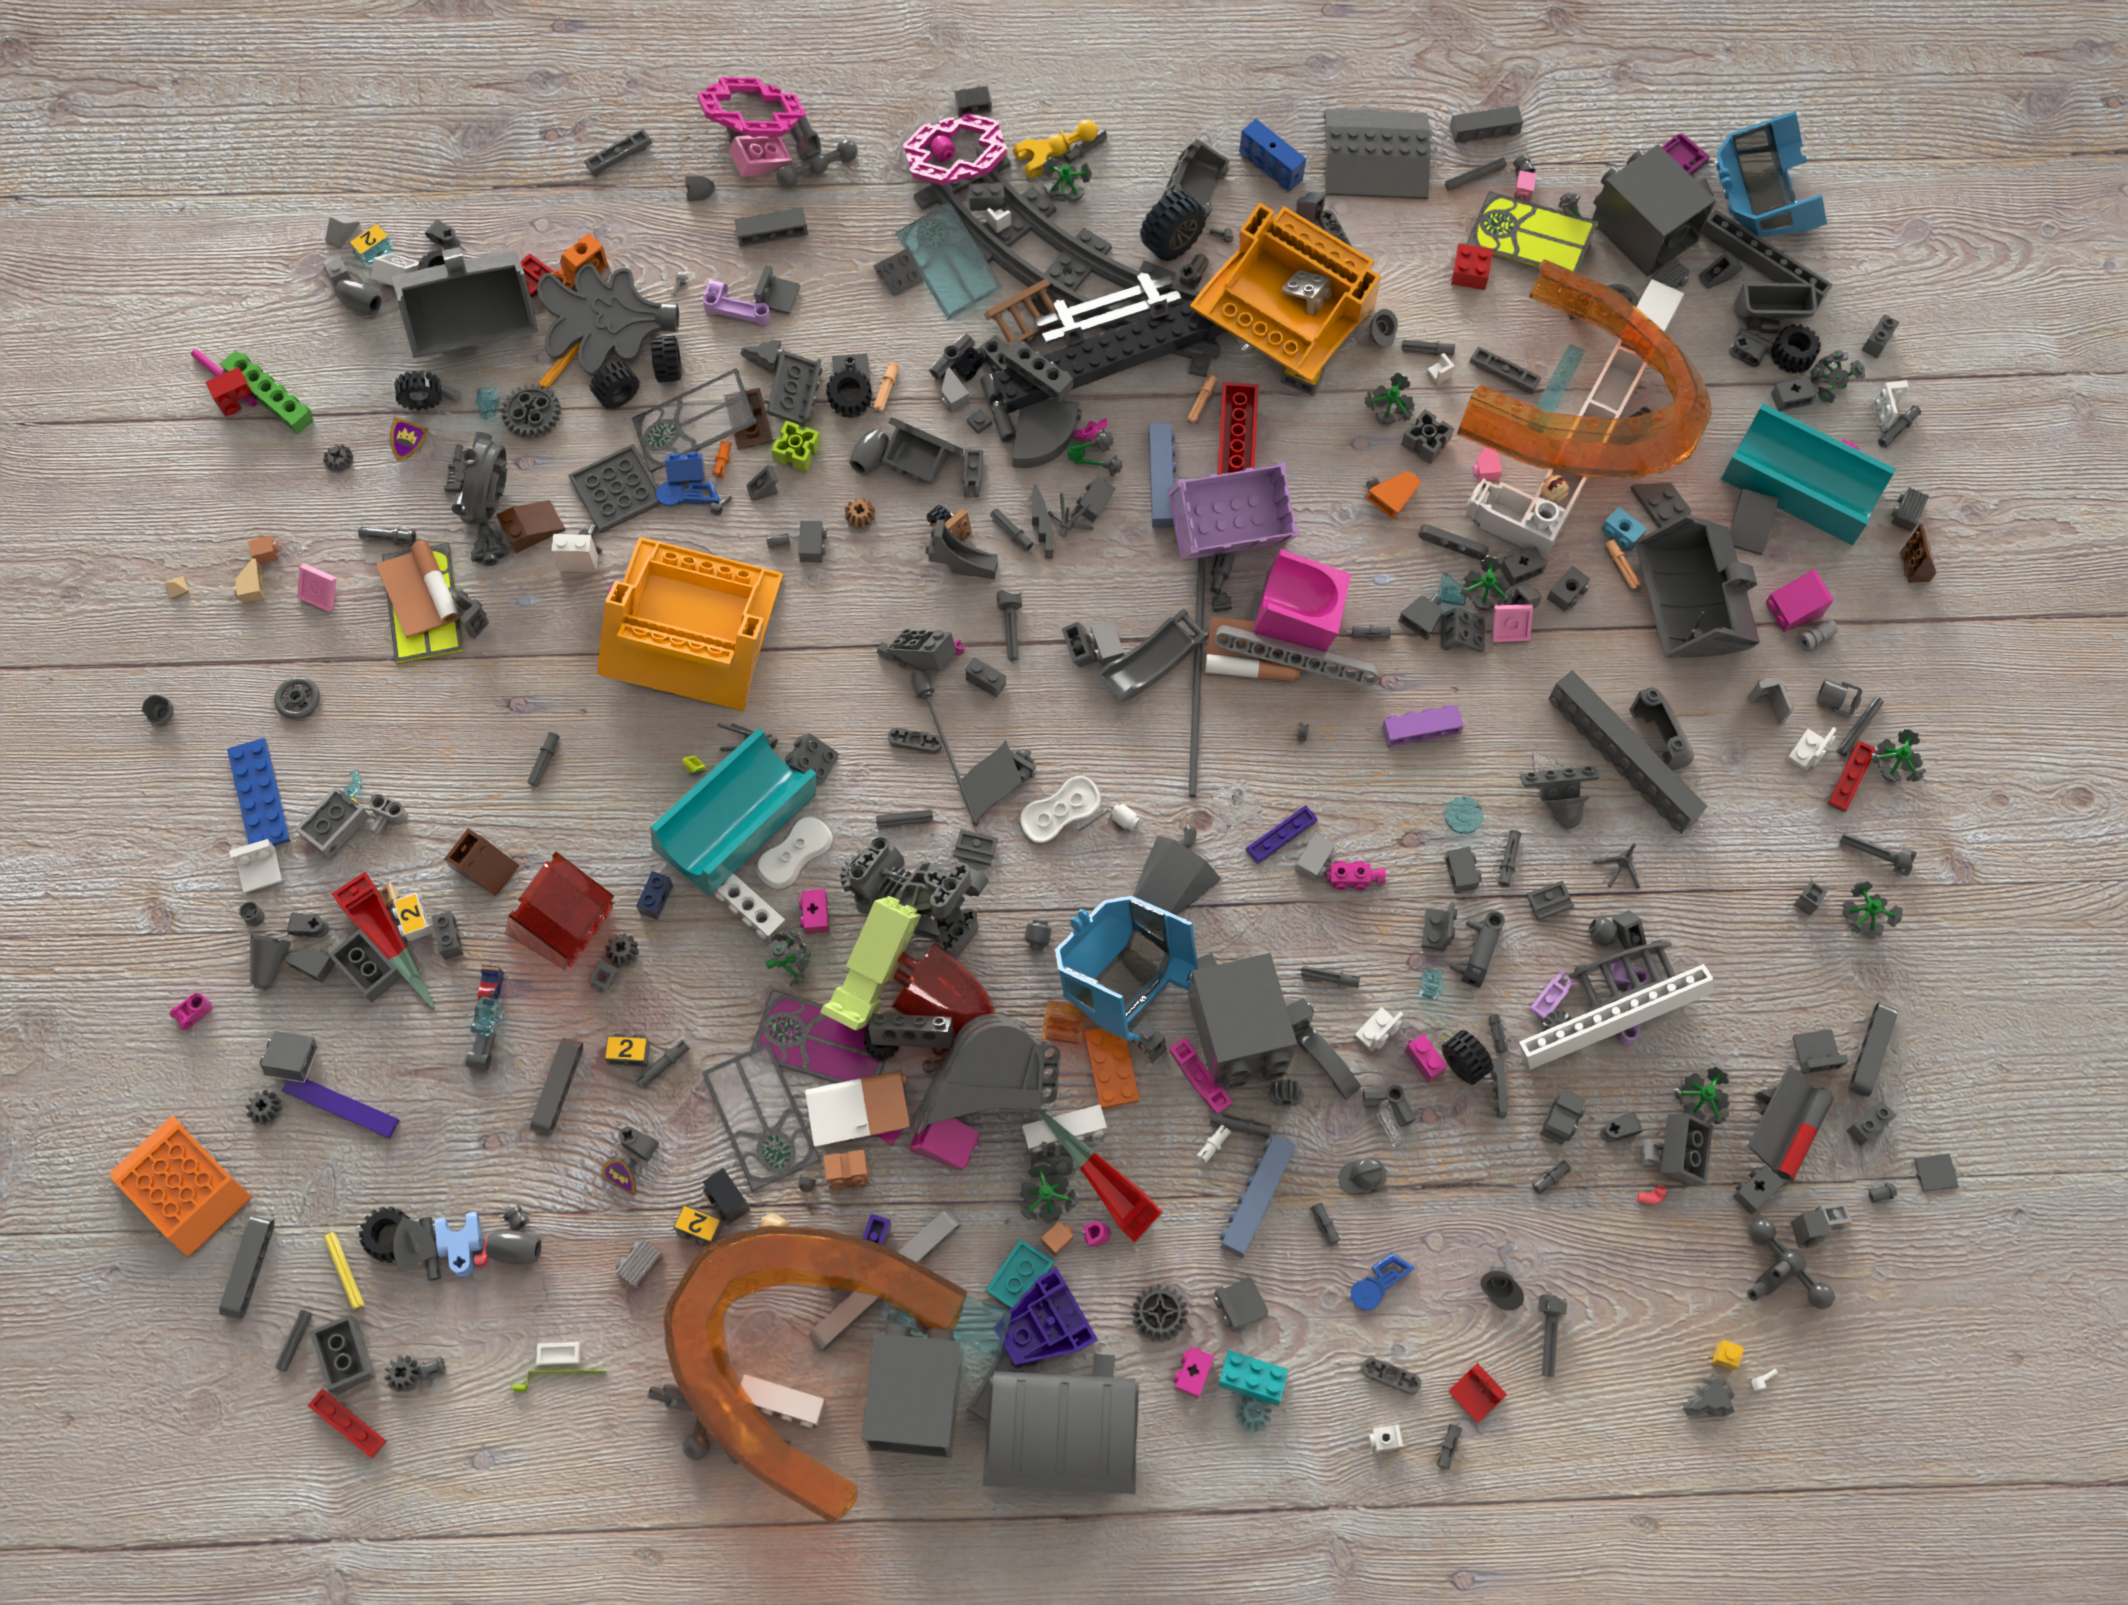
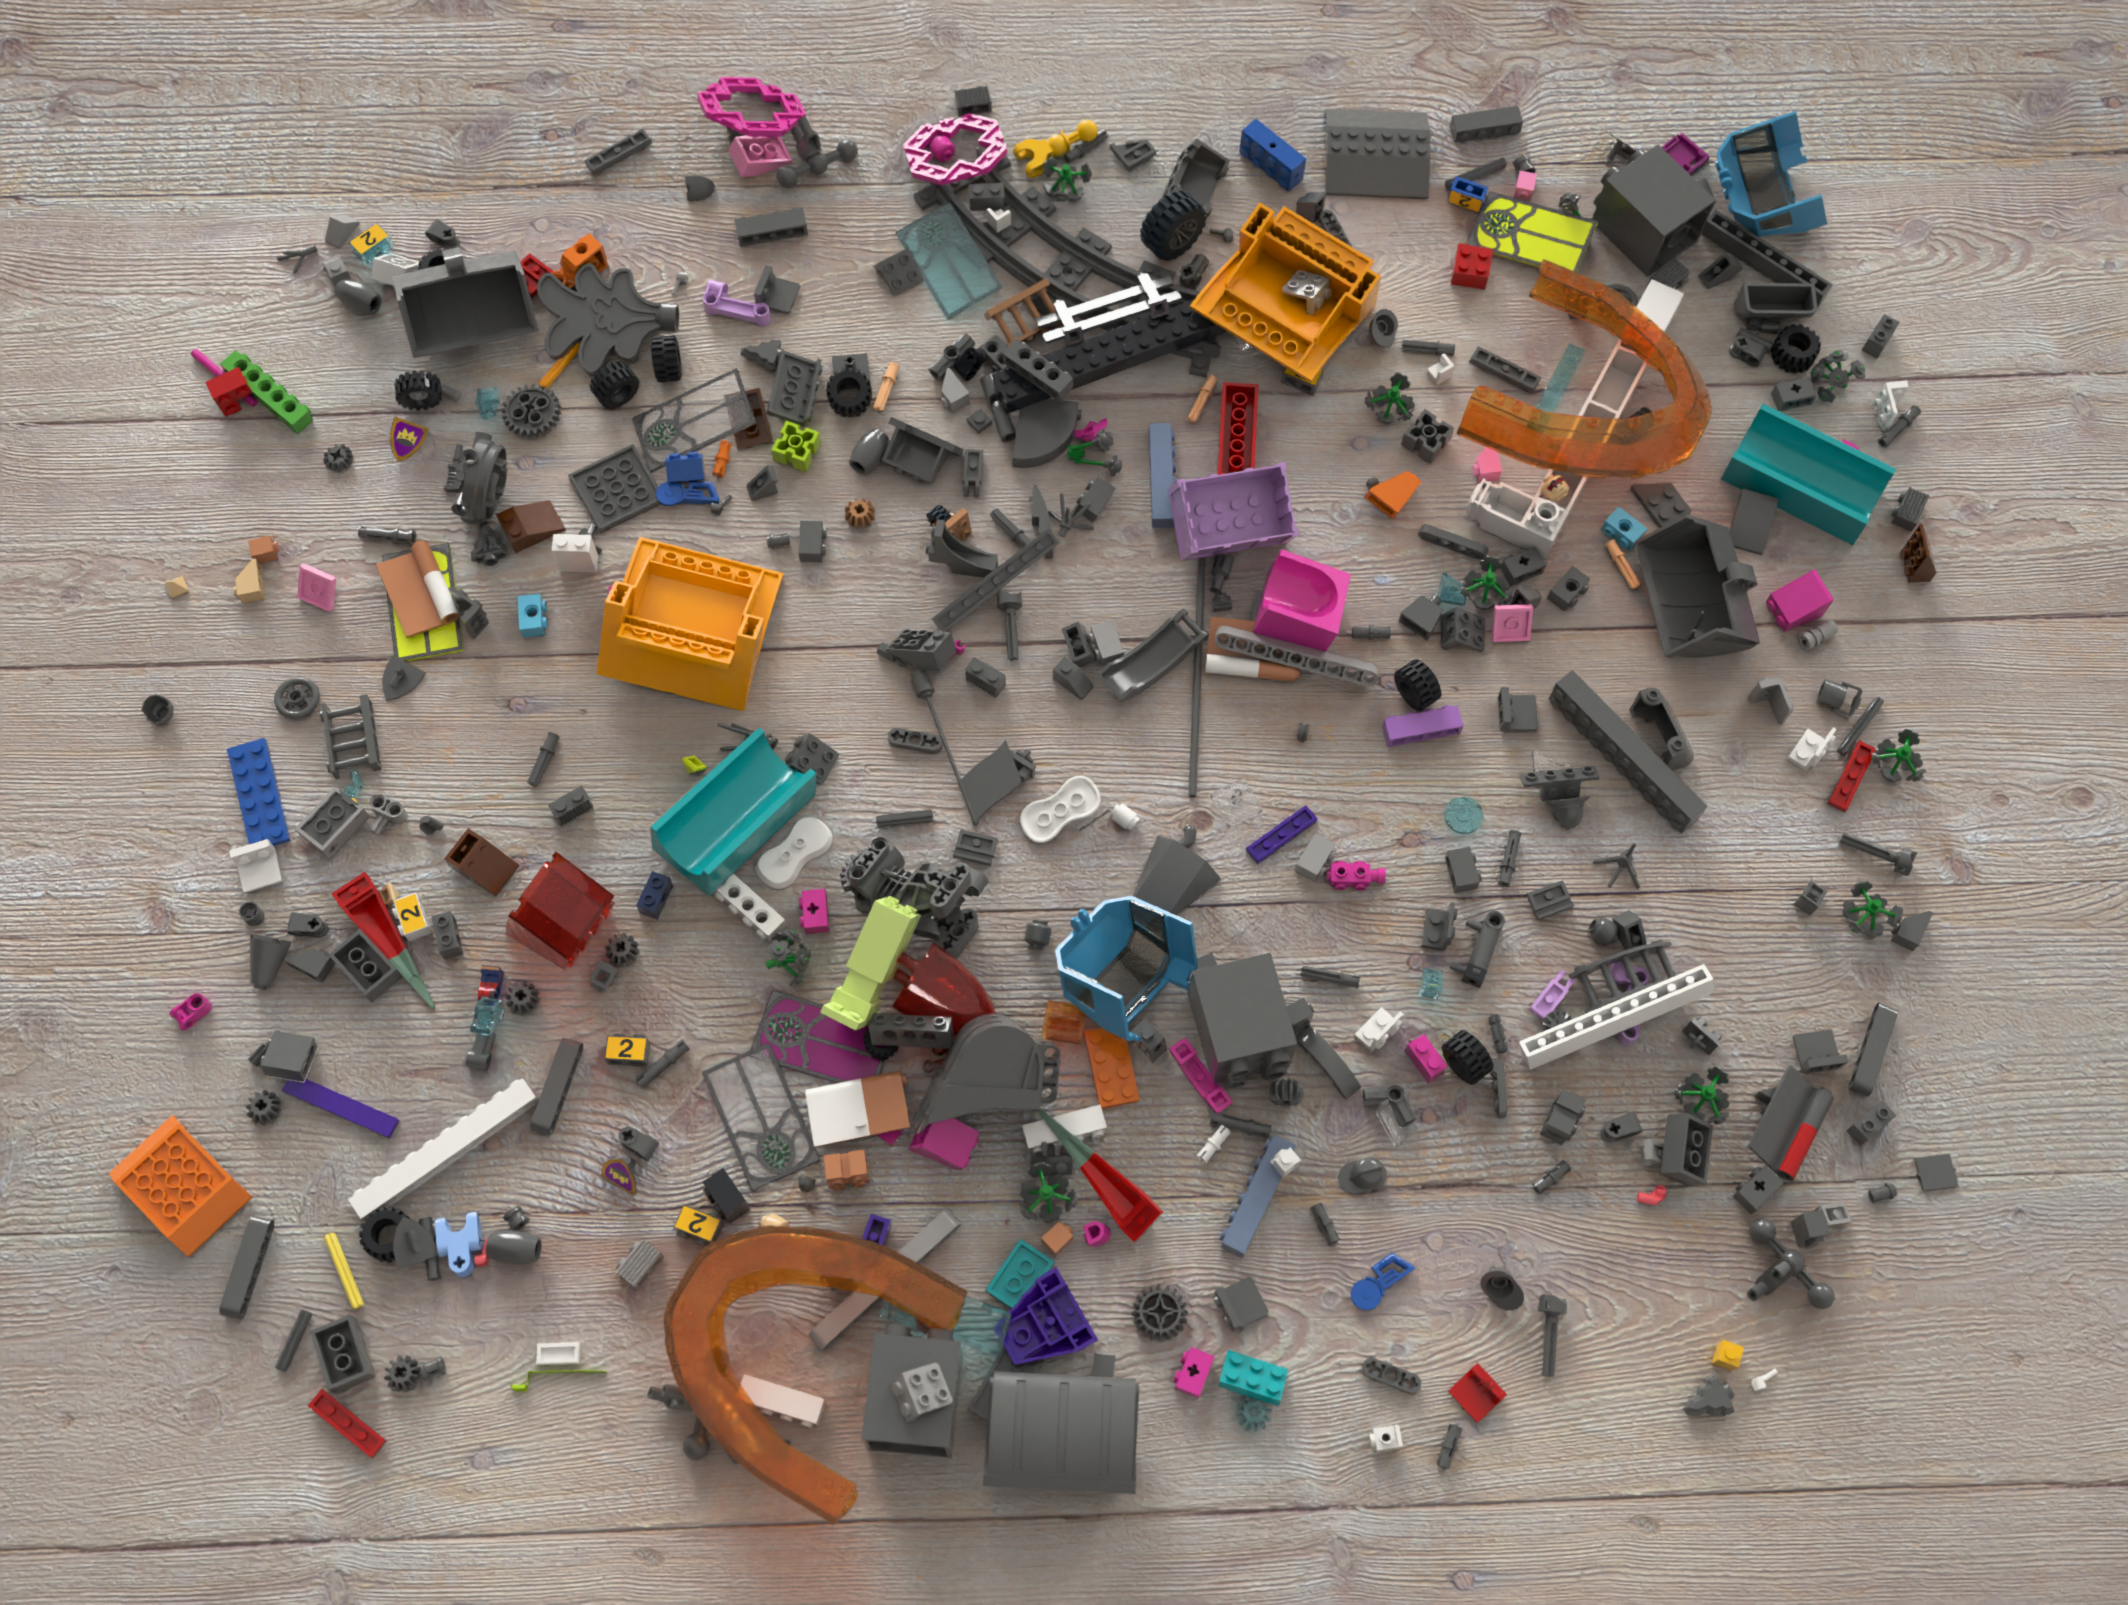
(258, 1053): none -> dark grey axle
(305, 252): none -> dark grey plant
(369, 741): none -> dark grey fence
(400, 678): none -> dark grey shield
(430, 825): none -> dark grey plate
(444, 1150): none -> white brick
(517, 993): none -> dark grey gear
(534, 625): none -> medium azure brick
(571, 806): none -> dark grey brick
(921, 1391): none -> light grey bracket
(995, 580): none -> dark grey plate
(1072, 678): none -> dark grey slope
(1133, 153): none -> dark grey wing
(1285, 1161): none -> white brick
(1417, 685): none -> black tyre
(1467, 194): none -> brick
(1517, 711): none -> dark grey bracket
(1617, 148): none -> dark grey shield
(1701, 1036): none -> dark grey hips
(1911, 930): none -> dark grey slope

